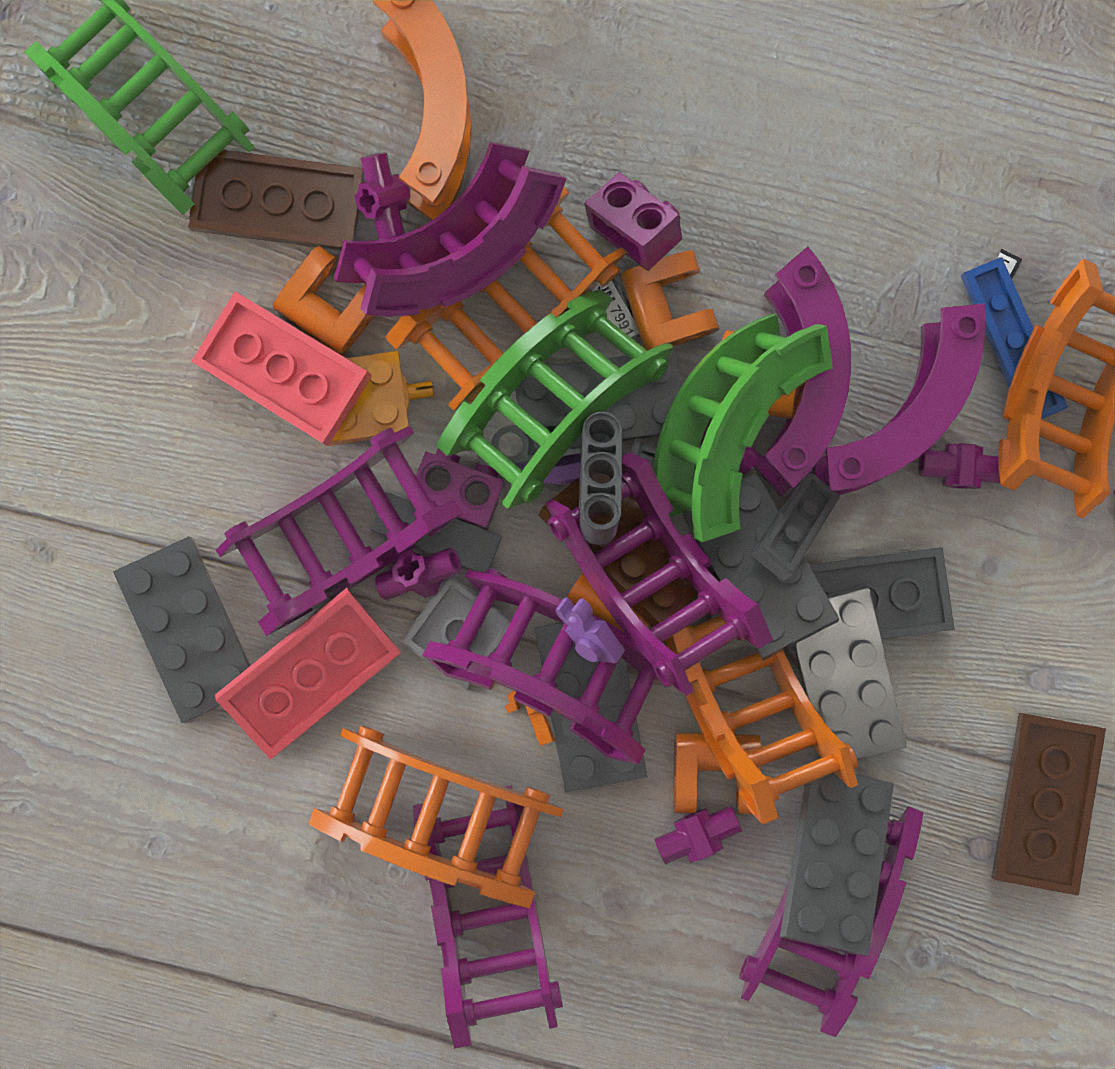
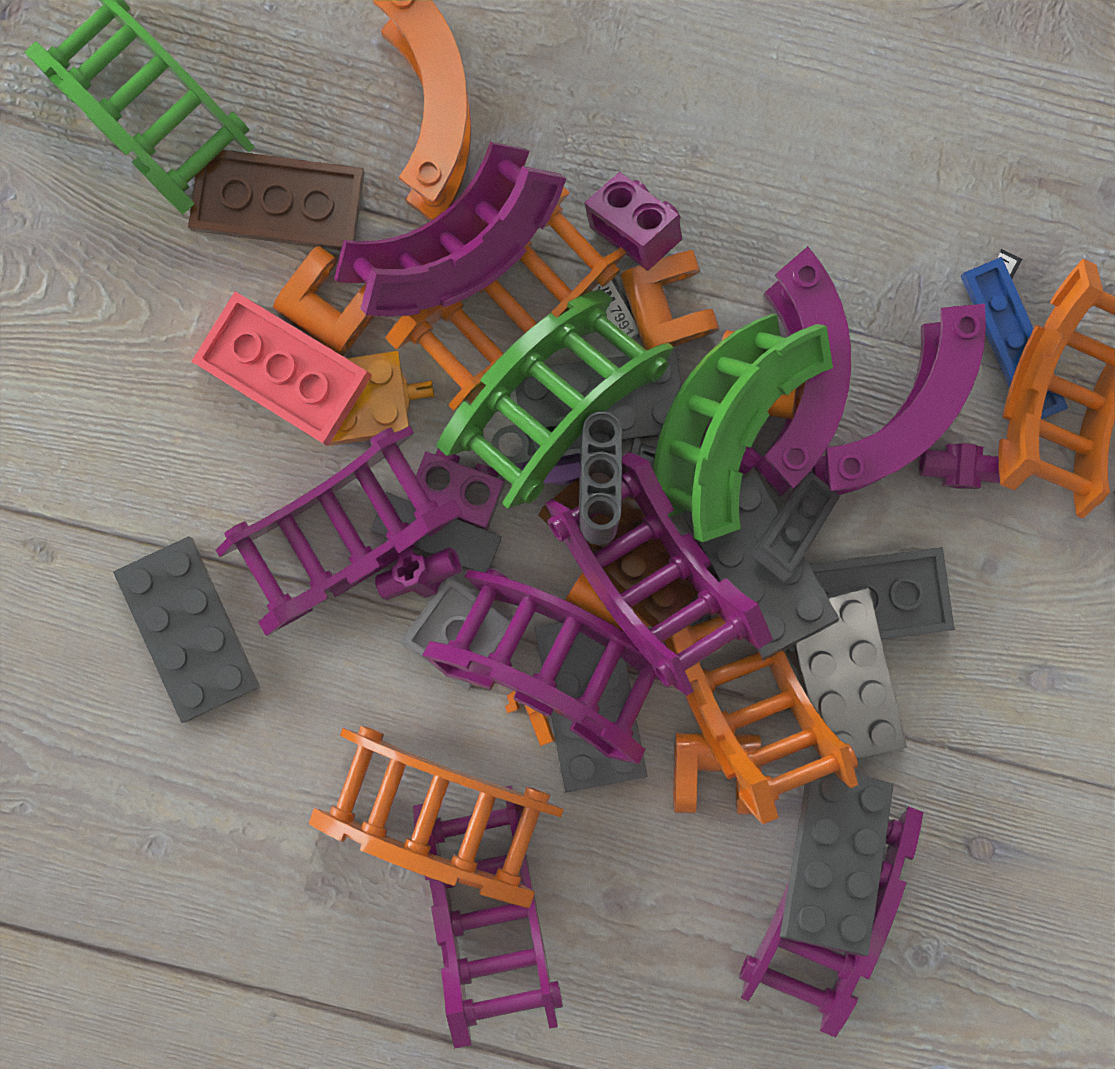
(307, 674): coral plate -> none
(382, 196): magenta axle -> none
(591, 637): medium lavender plate -> none
(698, 835): magenta axle -> none
(1048, 804): reddish brown plate -> none

